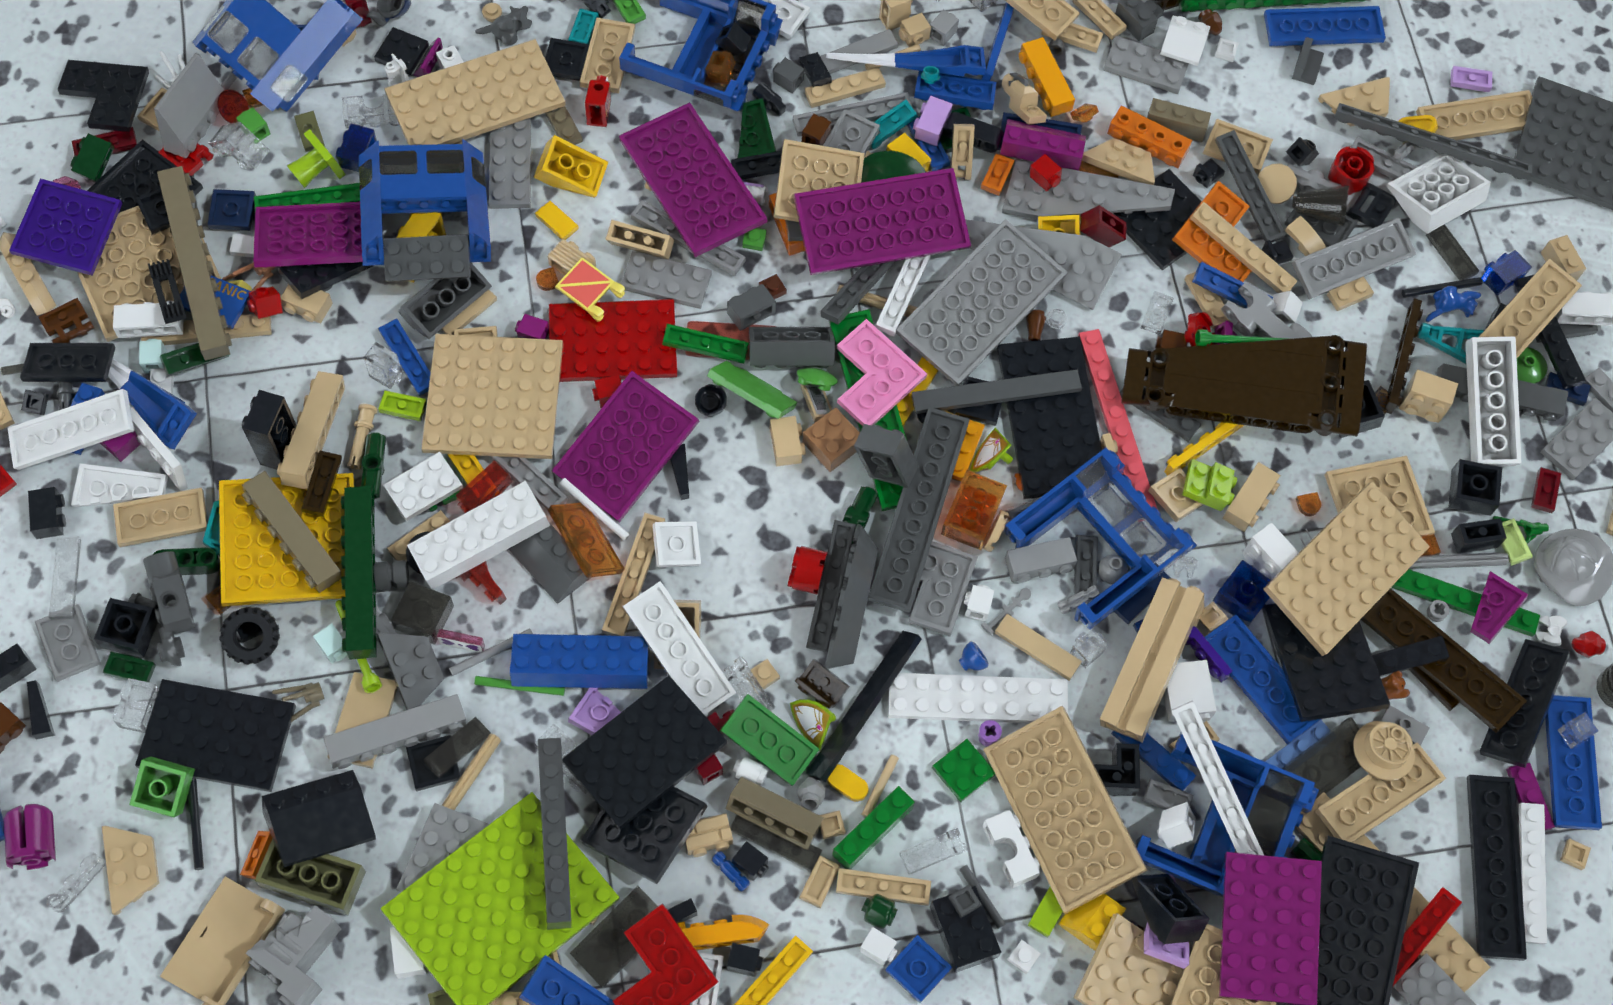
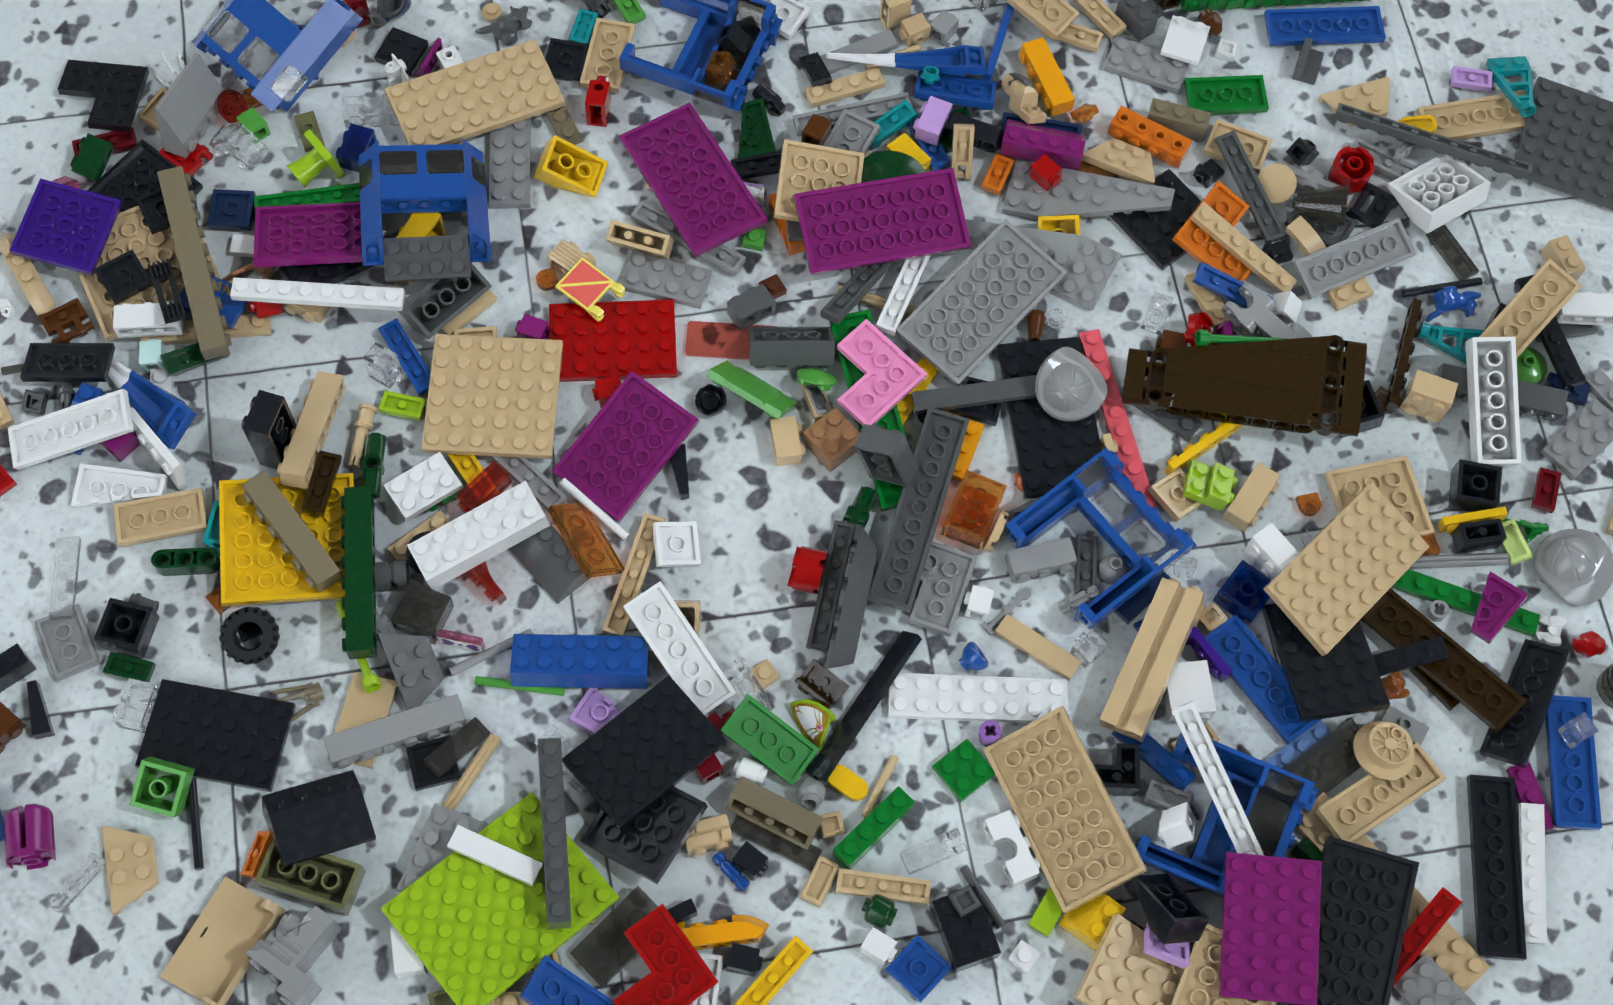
(46, 512): black brick -> none
(123, 277): none -> black plate
(168, 585): dark grey brick -> none
(317, 294): none -> white plate
(330, 643): light aqua brick -> none
(495, 855): none -> white tile
(556, 220): yellow tile -> none
(705, 343): green tile -> none
(788, 75): dark grey brick -> none
(990, 452): shield -> none
(1056, 46): dark grey hinge -> none
(1069, 385): none -> light grey piece
(1103, 226): dark red brick -> none
(1227, 94): none -> green plate
(1449, 523): none -> yellow plate
(1505, 271): clear blue brick -> none
(1514, 67): none -> teal plate
(1575, 854): tan tile -> none

